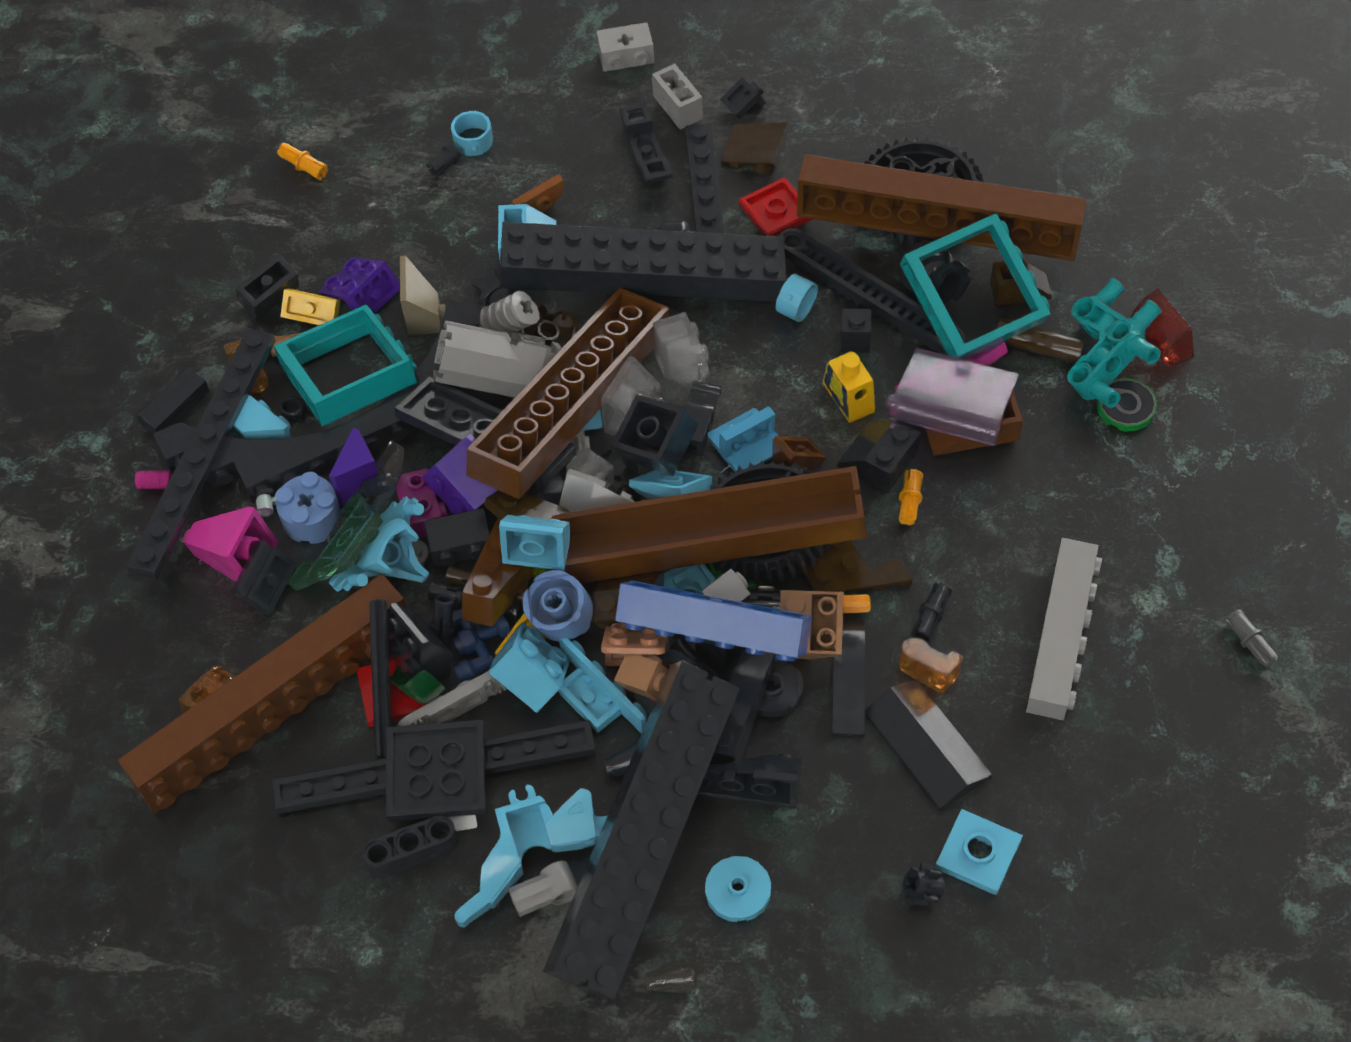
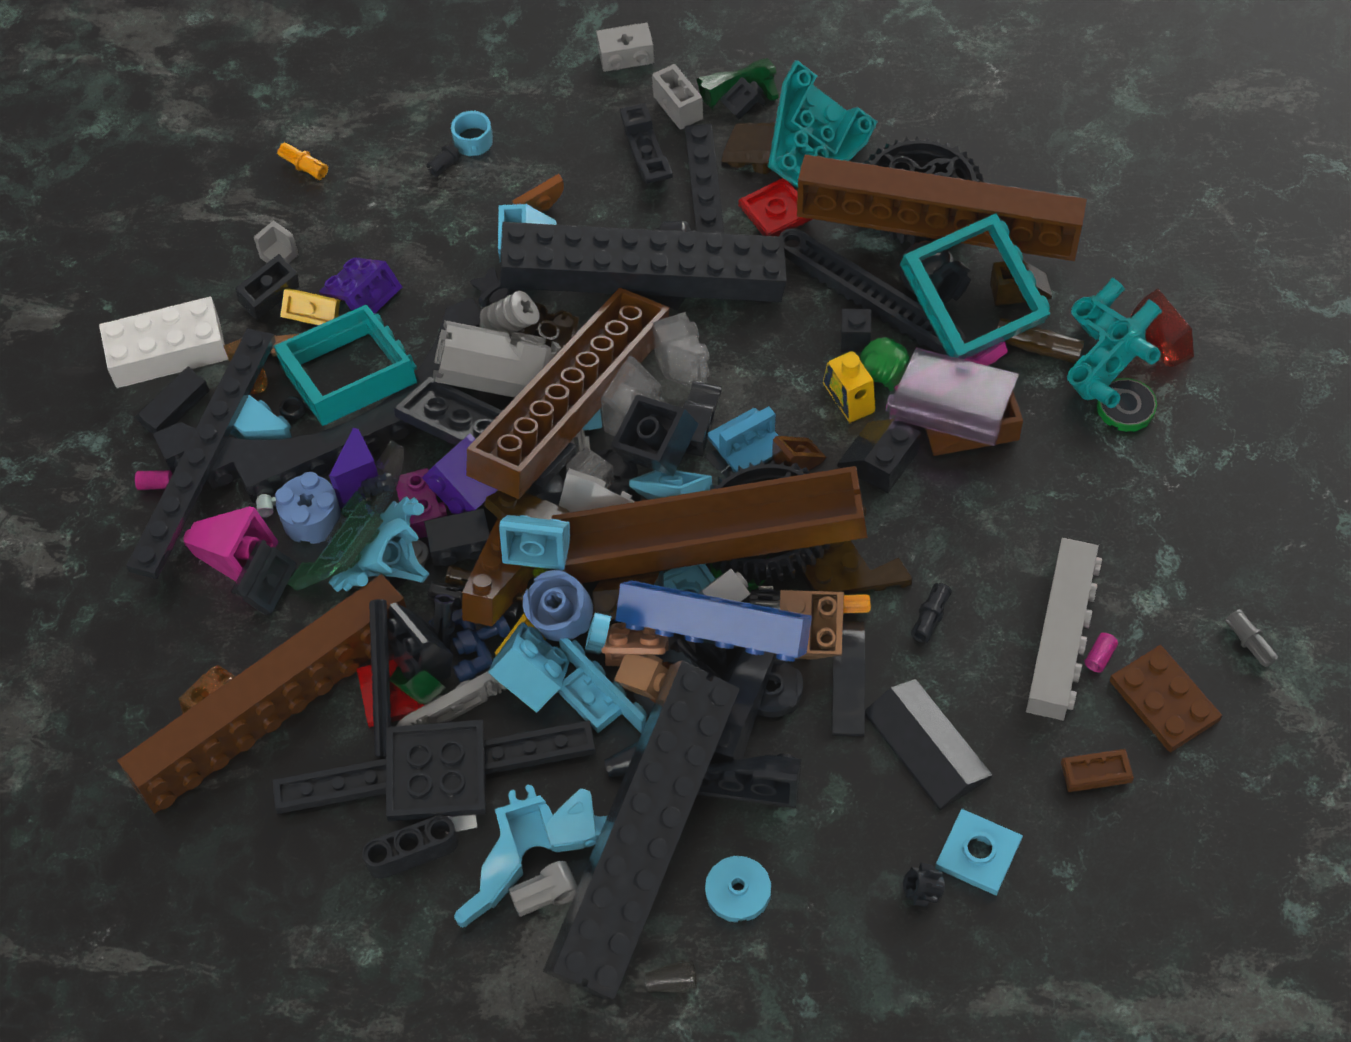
(163, 342): none -> white brick
(274, 241): none -> light grey panel
(419, 301): dark tan slope -> none
(597, 633): none -> medium azure beam
(719, 83): none -> dark green animal
(796, 297): medium azure piece -> none
(813, 126): none -> teal wedge
(885, 361): none -> green hair
(910, 496): light orange axle -> none
(929, 665): clear orange leg -> none
(1097, 770): none -> reddish brown plate
(1101, 645): none -> dark pink piece
(1165, 698): none -> reddish brown plate

